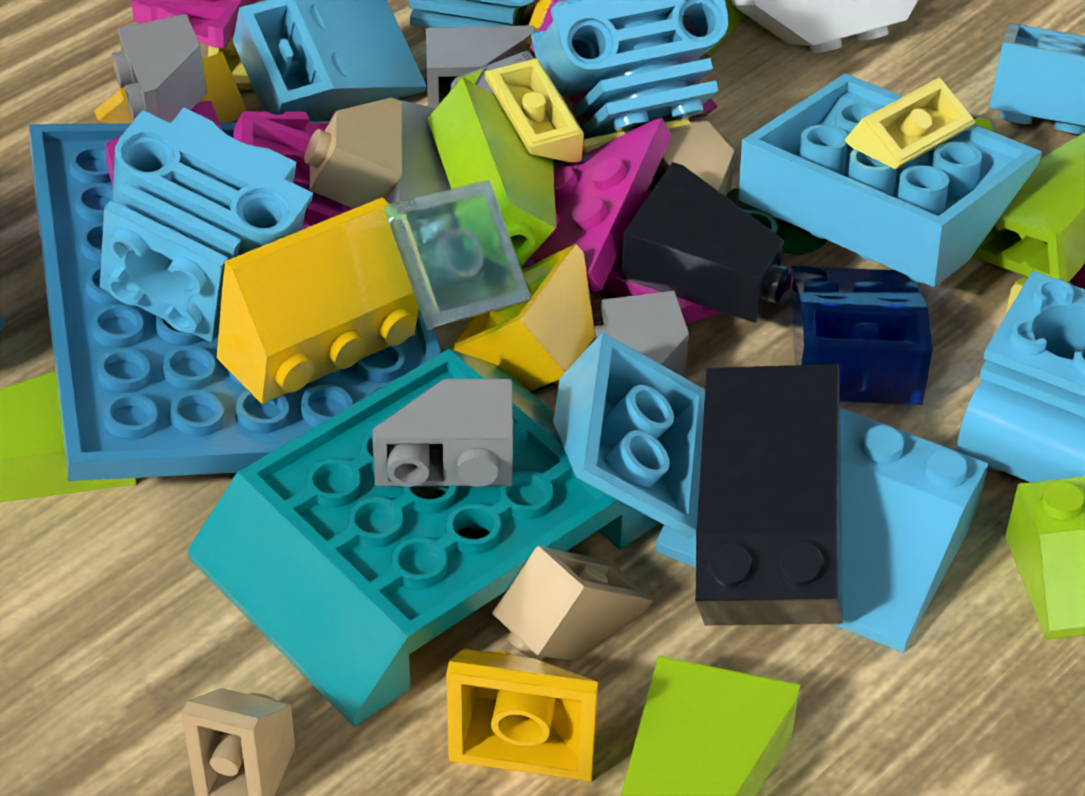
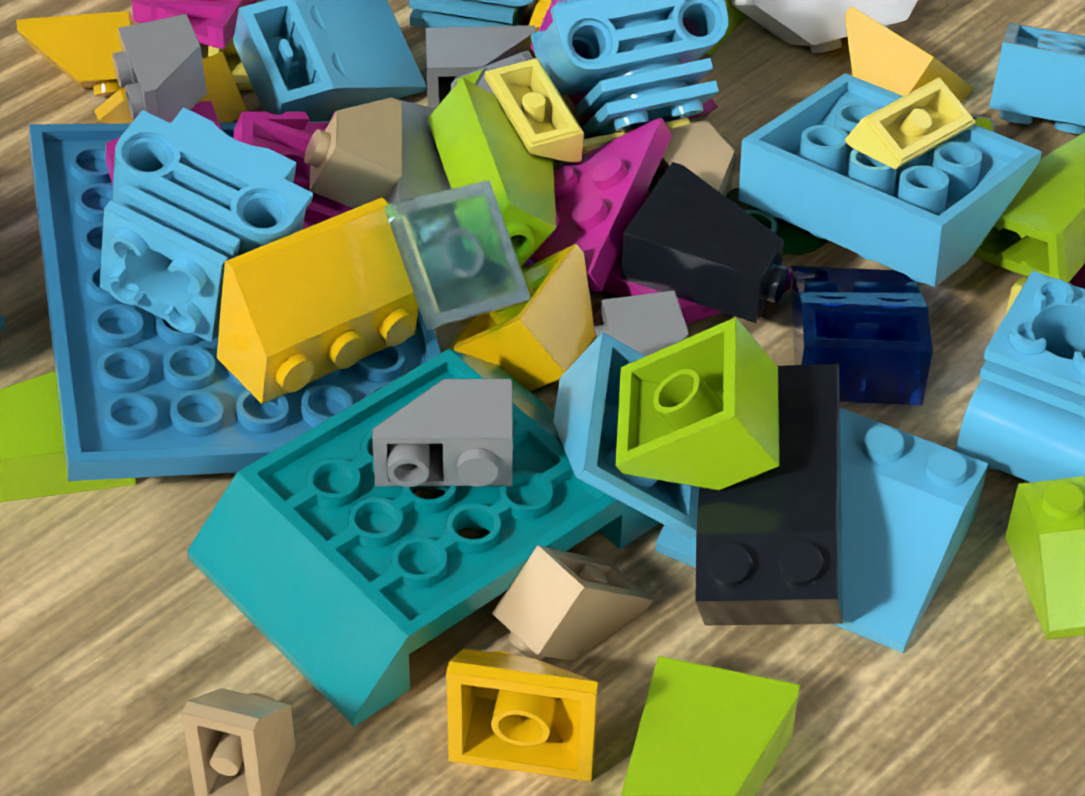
(79, 46): none -> yellow slope
(700, 411): none -> lime slope
(892, 61): none -> yellow slope

